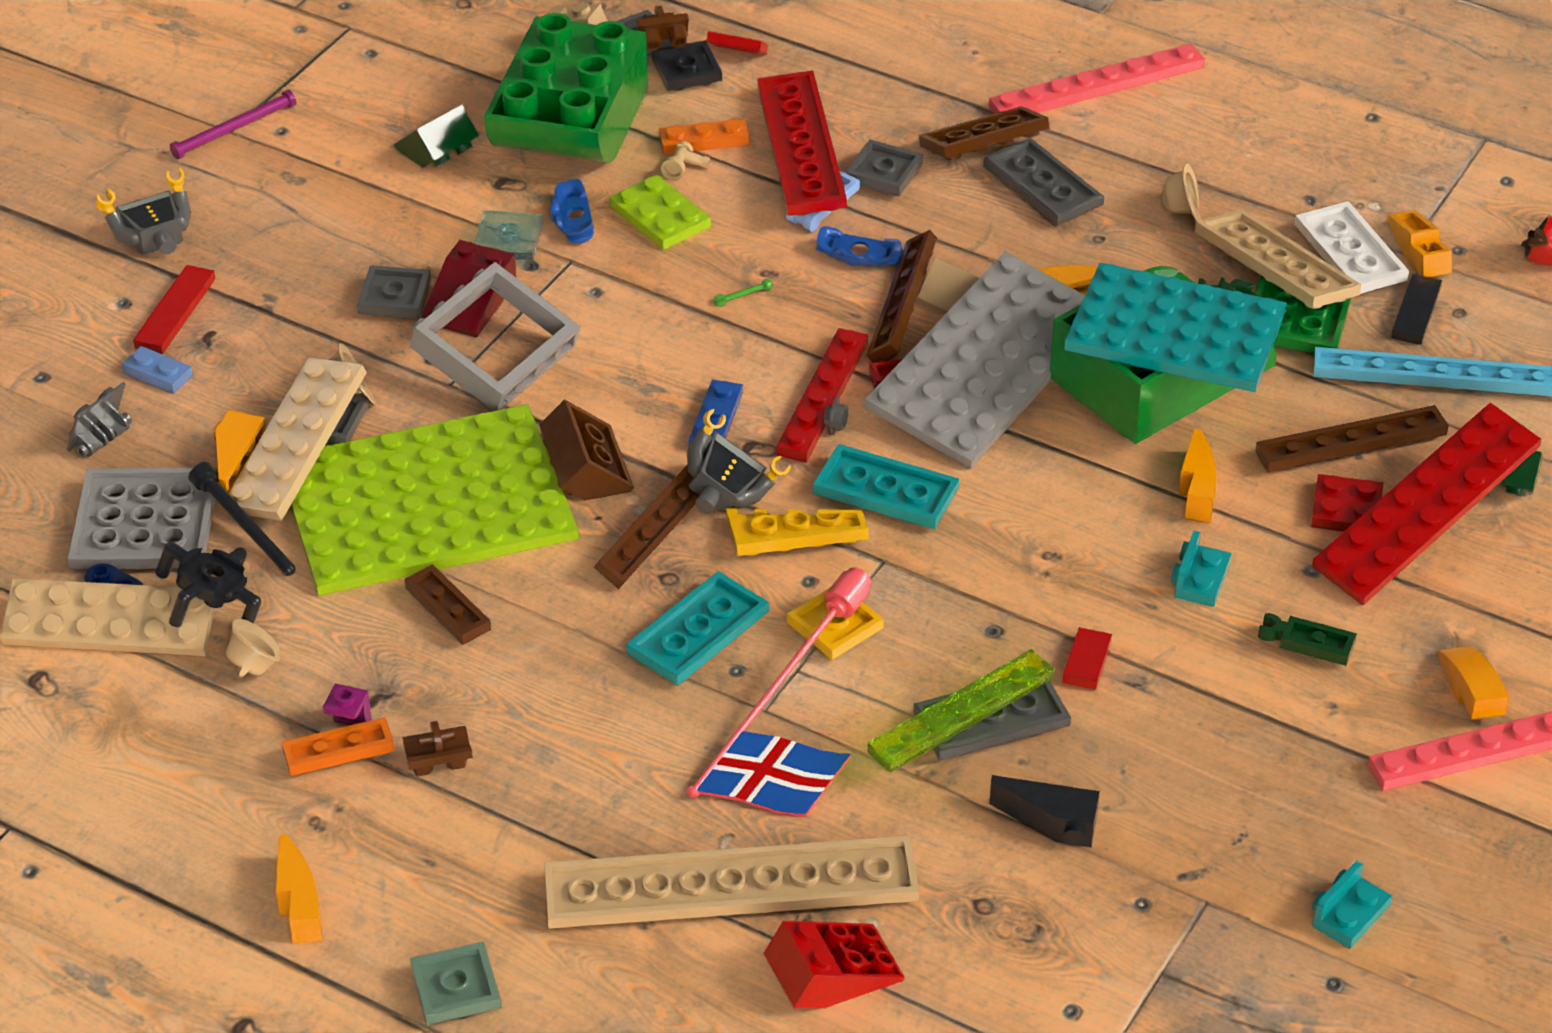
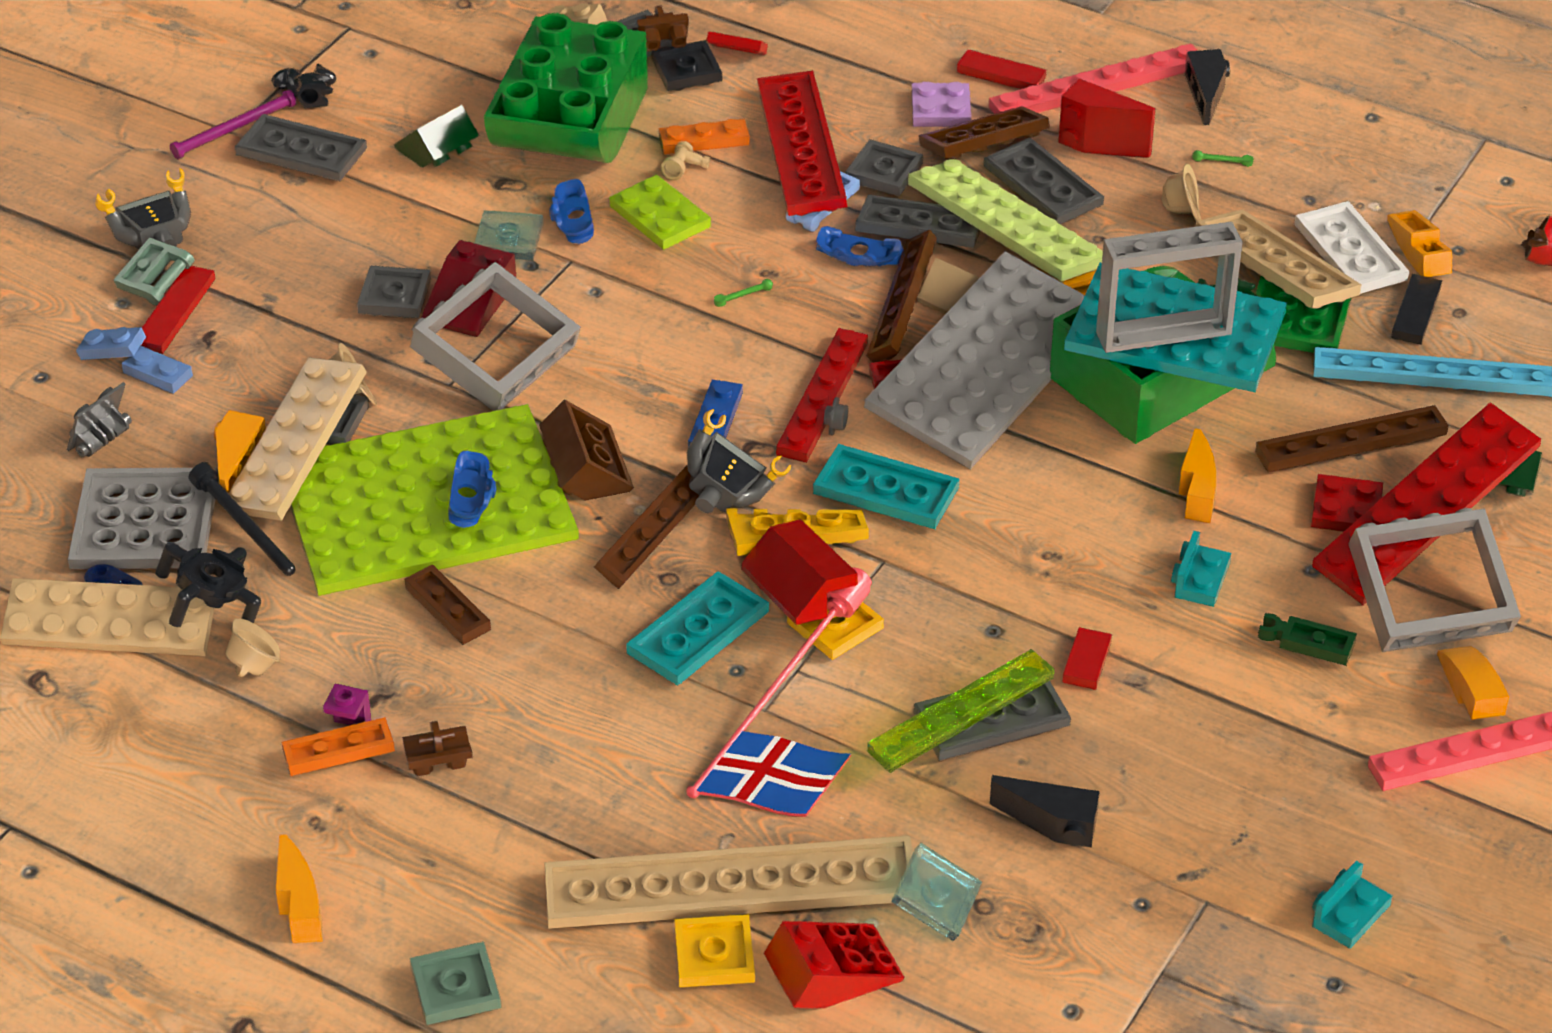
(111, 343): none -> medium blue plate
(148, 264): none -> sand green plate
(301, 147): none -> dark grey plate
(306, 87): none -> black animal
(470, 472): none -> blue piece
(714, 950): none -> yellow plate
(797, 570): none -> red slope
(912, 218): none -> dark grey plate
(936, 891): none -> clear light blue plate
(940, 104): none -> lavender plate
(1000, 70): none -> red tile
(1007, 219): none -> yellowish green plate
(1105, 122): none -> red slope
(1161, 248): none -> light grey window
(1206, 79): none -> black slope
(1246, 160): none -> bright green hinge
(1437, 629): none -> light grey window

